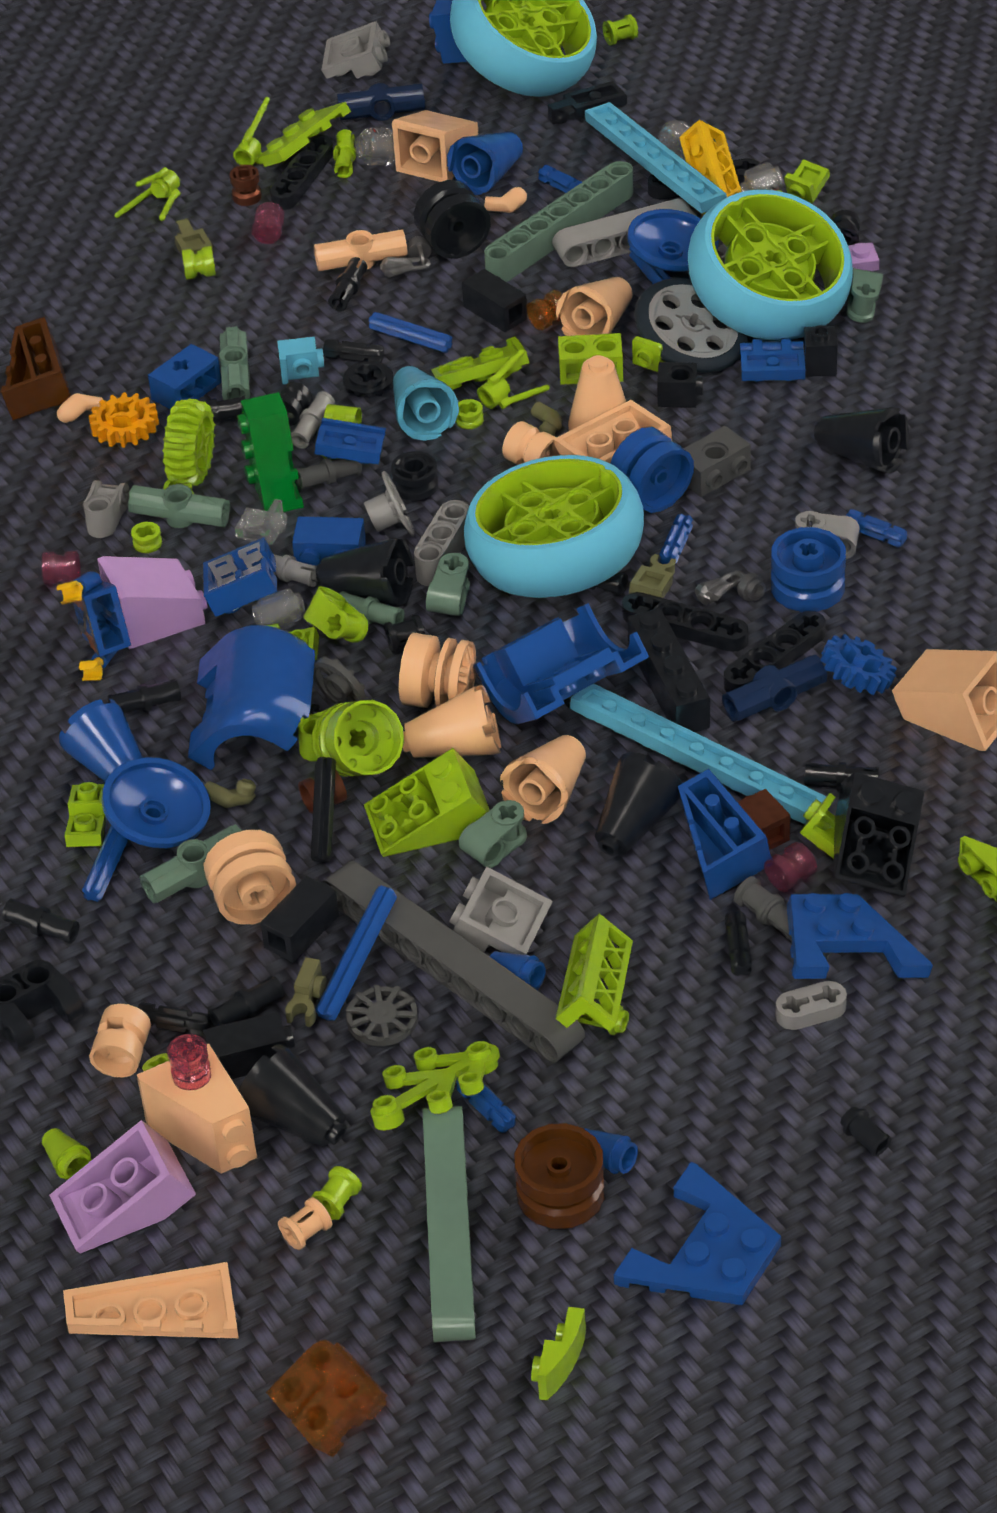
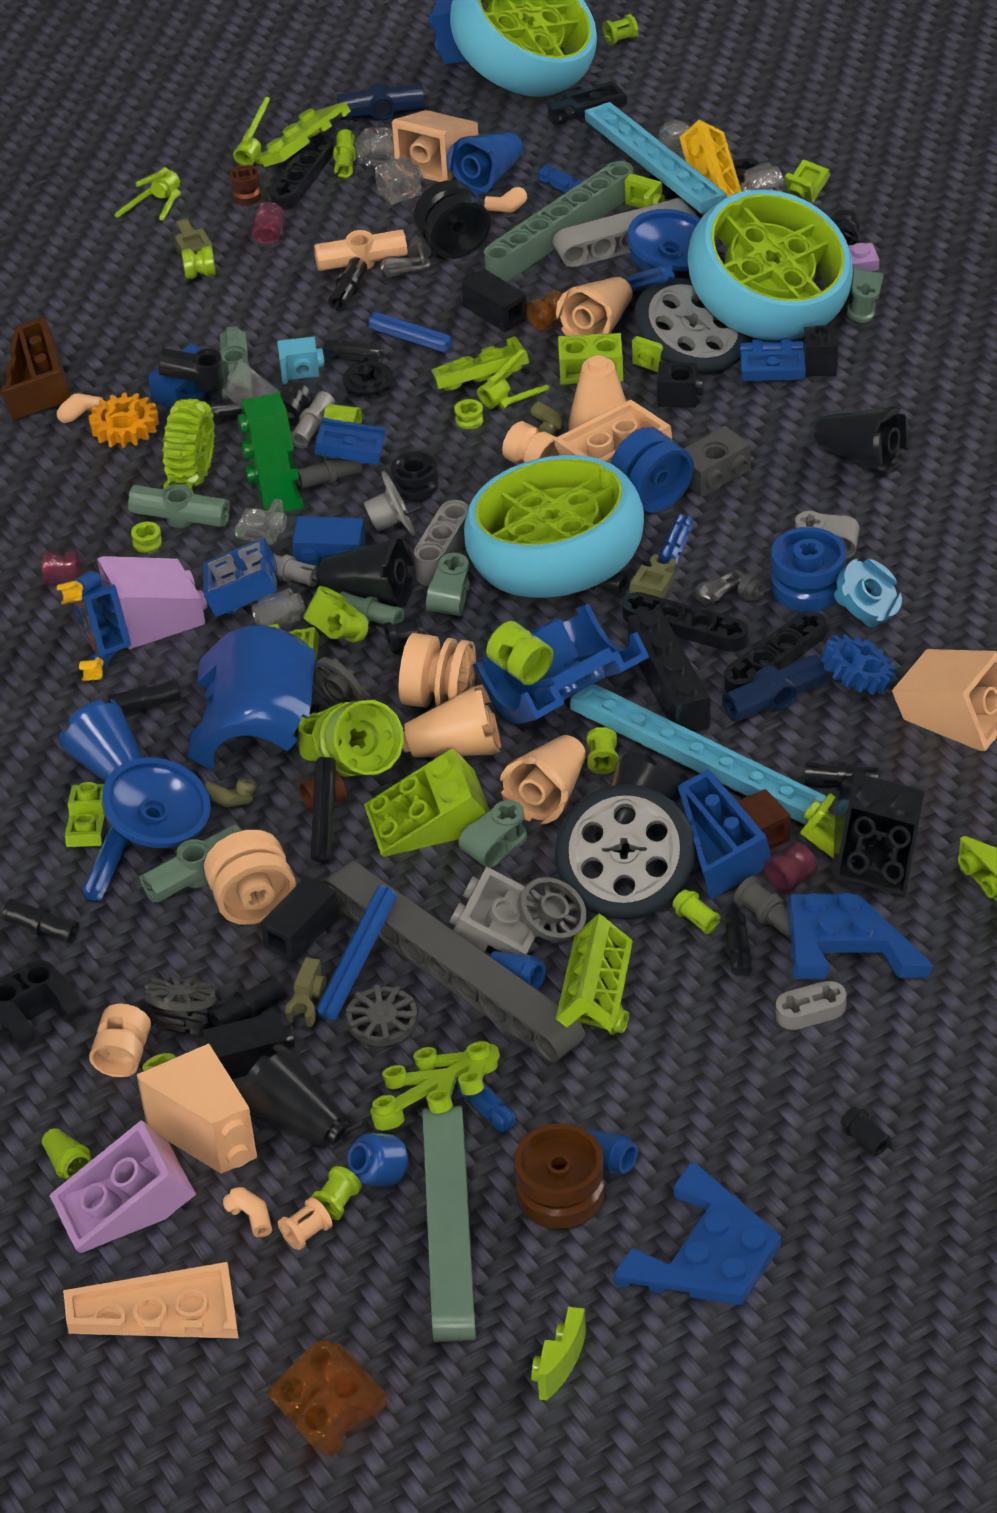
(105, 508): light grey piece -> none
(179, 994): none -> dark grey wheel
(189, 1062): clear pink wheel -> none
(203, 367): none -> black piece
(246, 384): none -> clear piece
(256, 1208): none -> light nougat arm
(356, 50): light grey plate -> none
(378, 1159): none -> blue head
(398, 180): none -> clear brick
(423, 404): medium azure cone -> none
(519, 653): none -> lime wheel
(551, 909): none -> dark grey wheel
(602, 750): none -> lime bush
(642, 191): none -> lime bracket
(649, 277): none -> blue axle
(650, 892): none -> wedge
(689, 905): none -> lime pin
(852, 593): none -> dark azure plate
(879, 529): blue axle -> none

